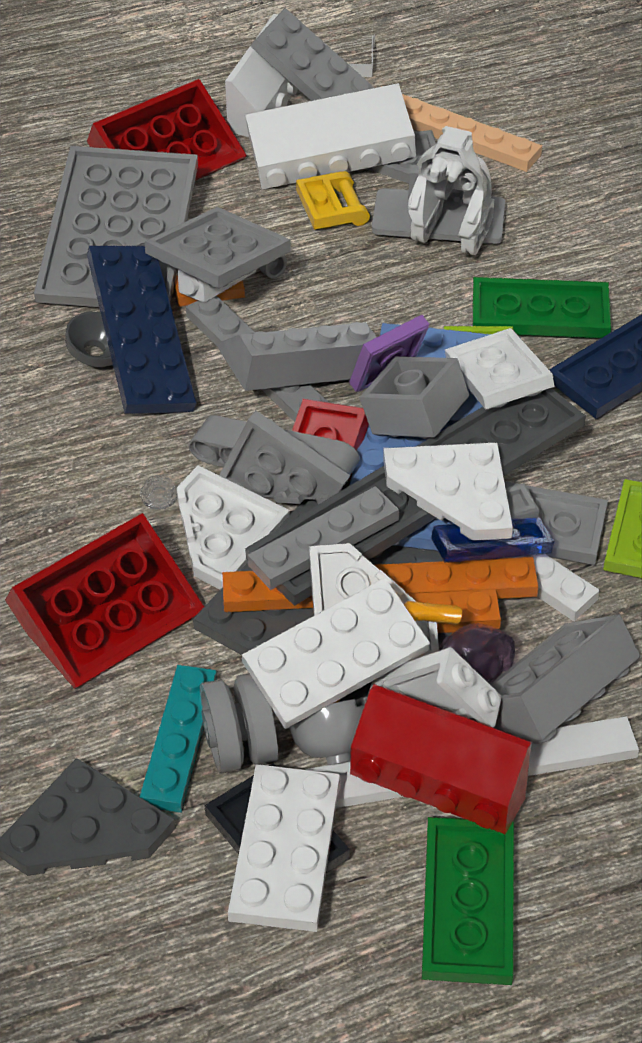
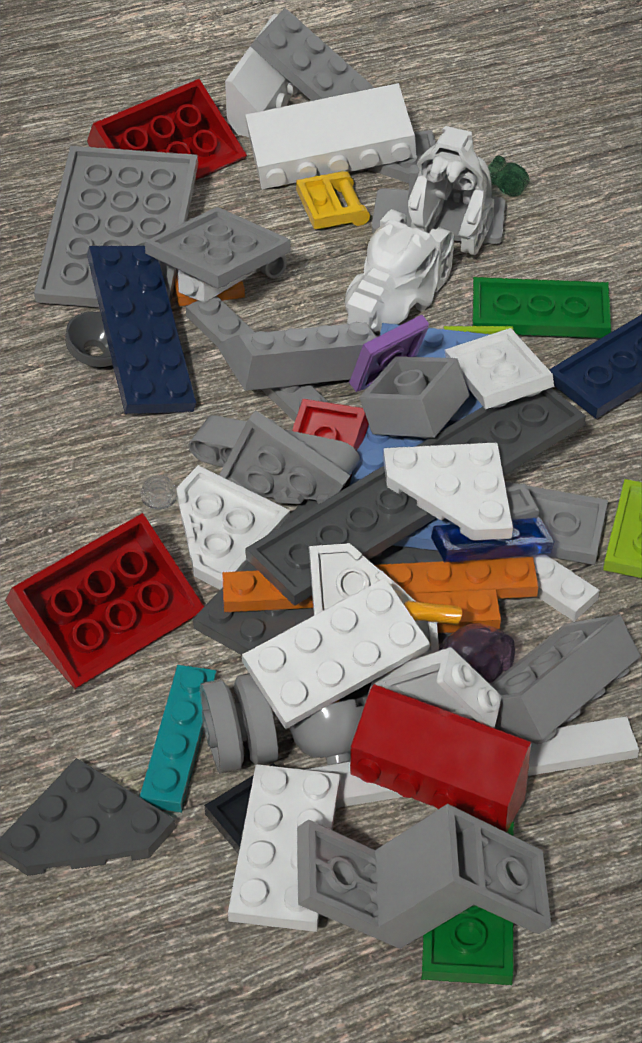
(342, 525): light grey plate -> none
(365, 70): white piece -> none
(399, 272): none -> white animal
(422, 877): none -> light grey bracket
(486, 139): light nougat plate -> none
(509, 177): none -> clear green plate

